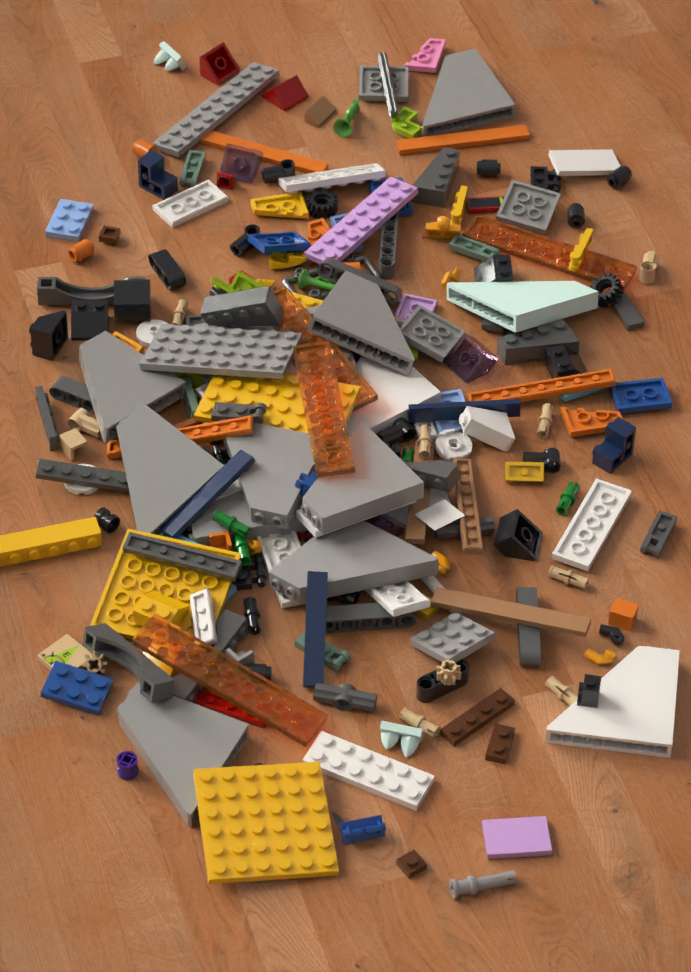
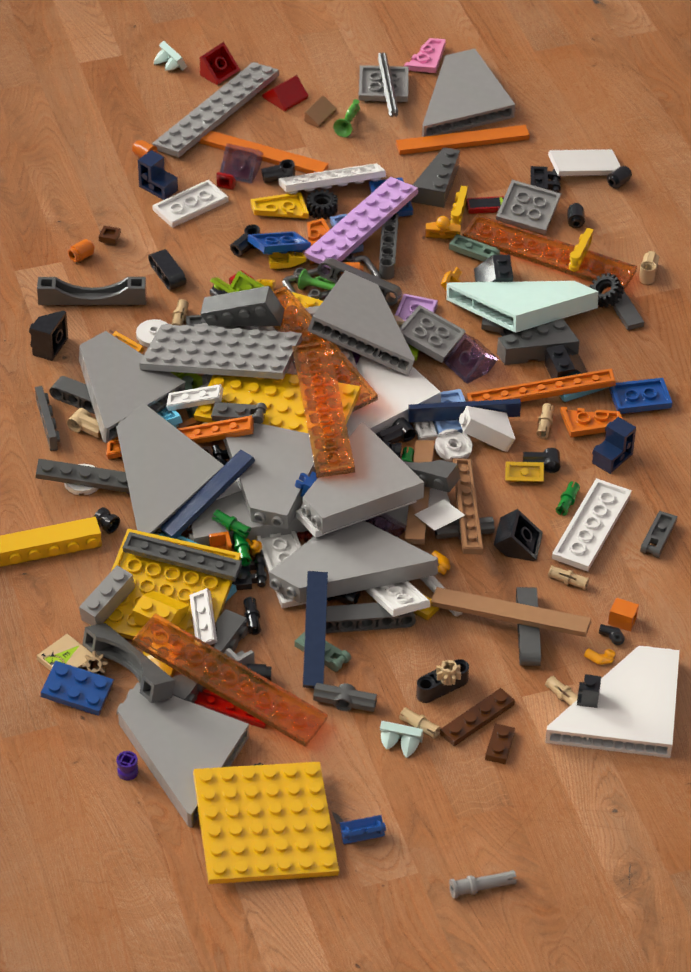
(69, 220): light blue plate -> none
(70, 441): tan panel -> none
(89, 318): black slope -> none
(107, 596): none -> light grey brick
(132, 300): black slope -> none
(172, 417): none -> medium azure plate
(192, 168): sand green plate -> none
(194, 397): none -> white tile
(370, 770): white plate -> none
(404, 124): lime plate -> none
(411, 864): reddish brown plate -> none
(424, 442): tan pin -> none
(452, 638): light grey plate -> none
(488, 168): black brick -> none
(516, 837): lavender tile -> none

